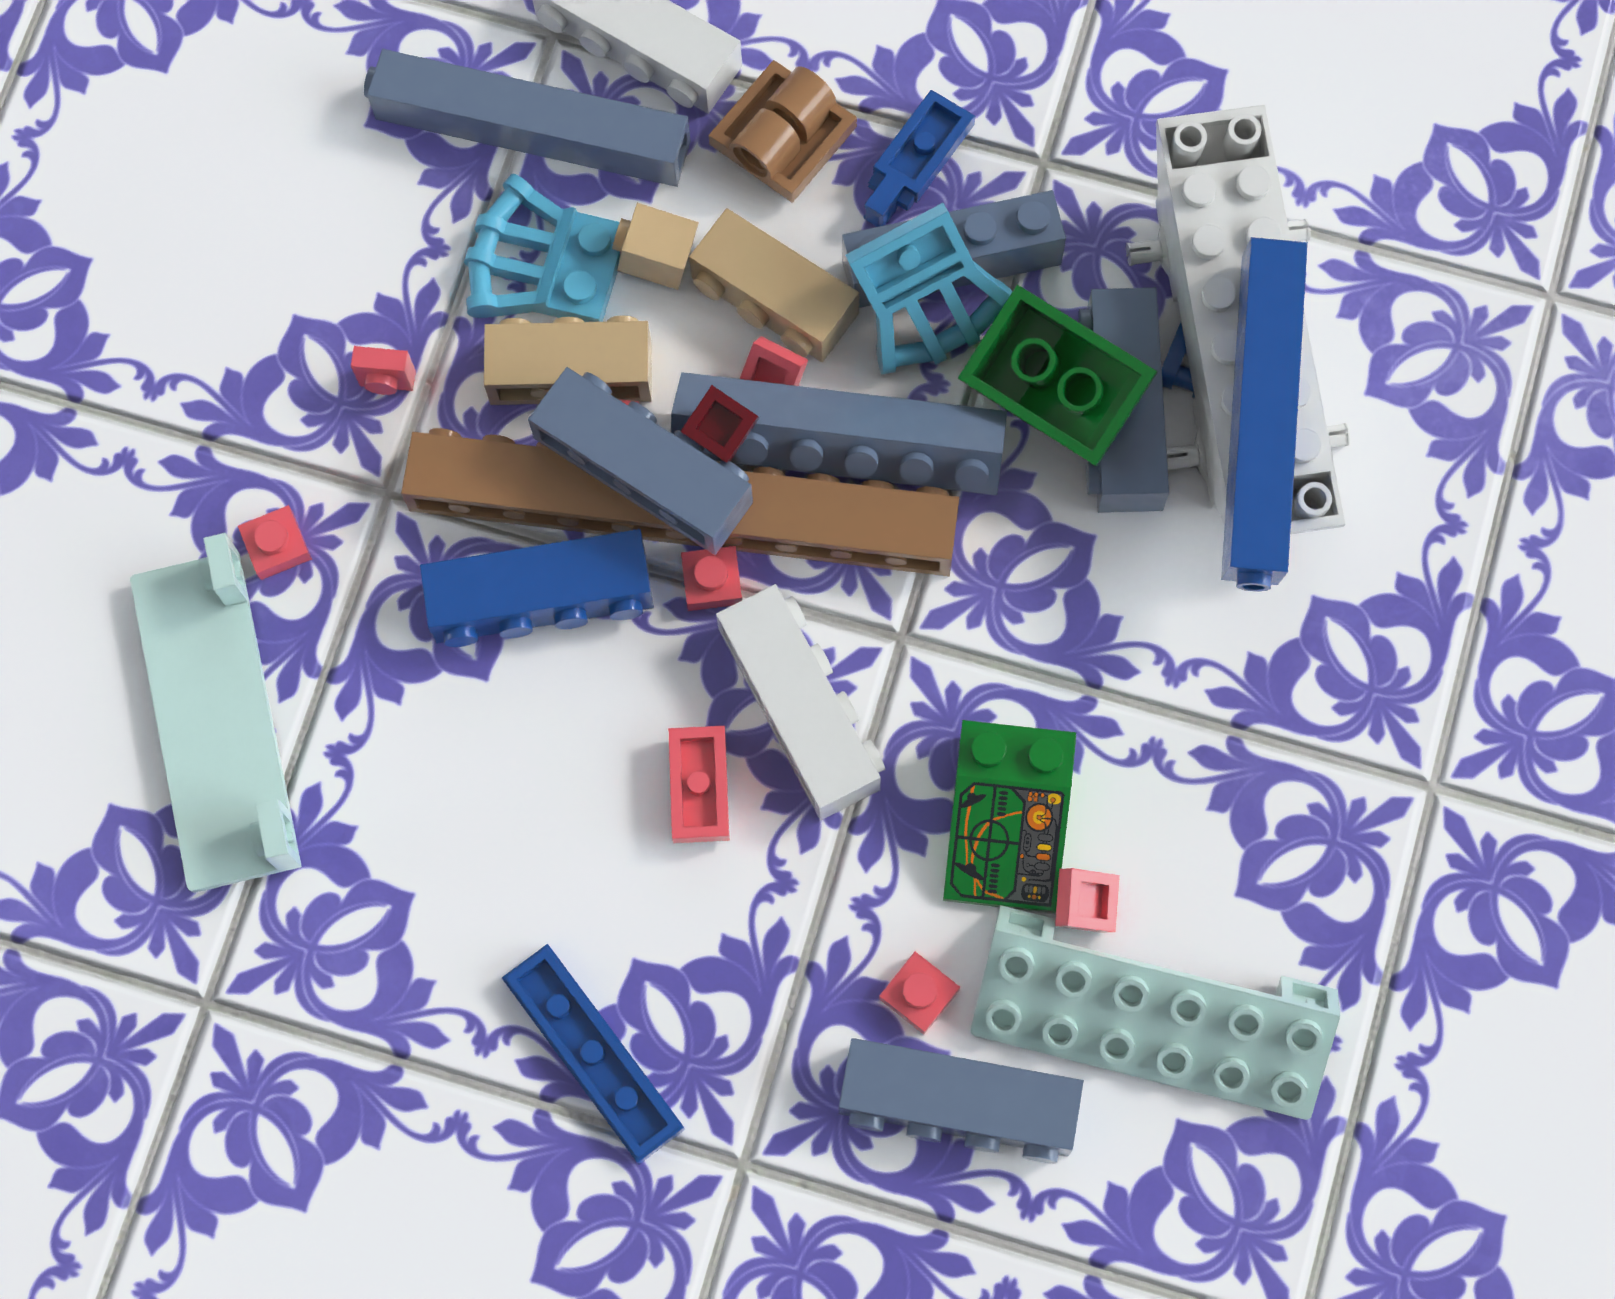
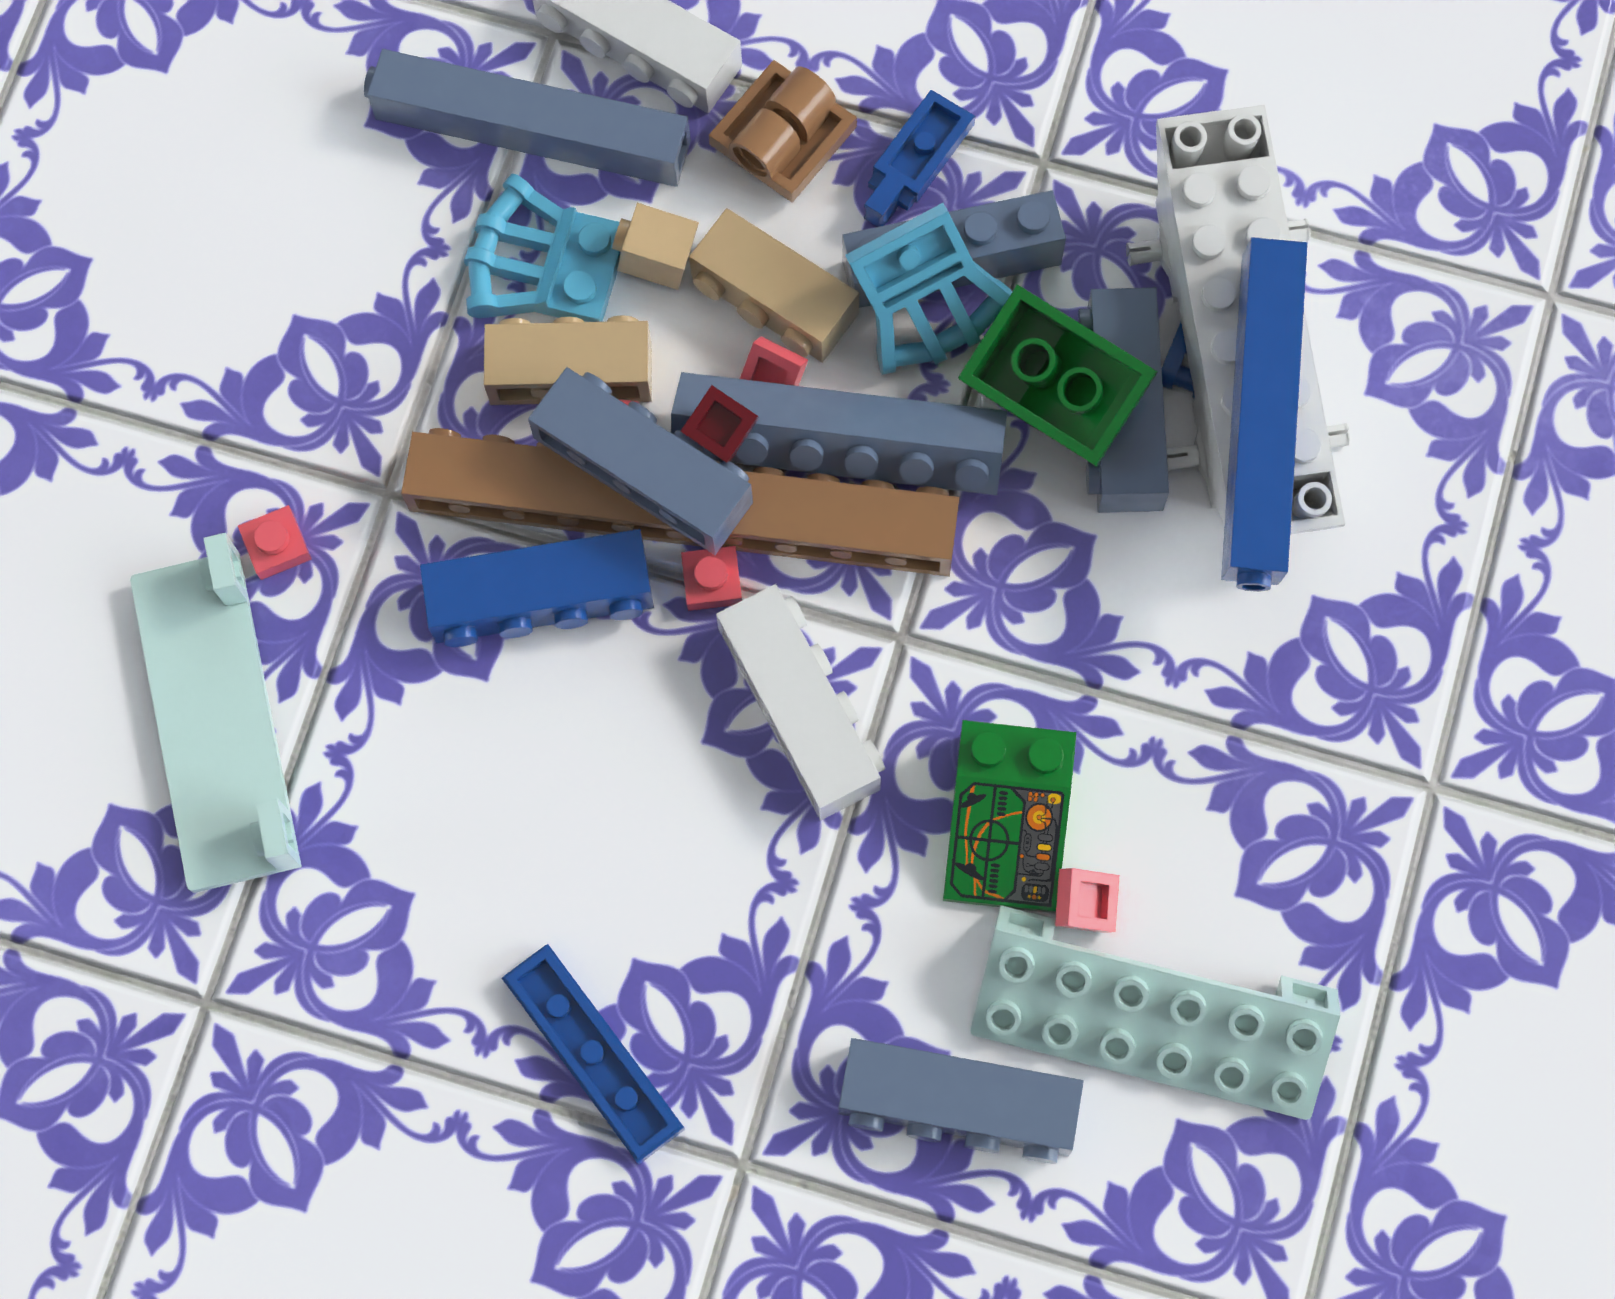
(383, 369): coral plate -> none
(698, 784): coral plate -> none
(919, 993): coral plate -> none

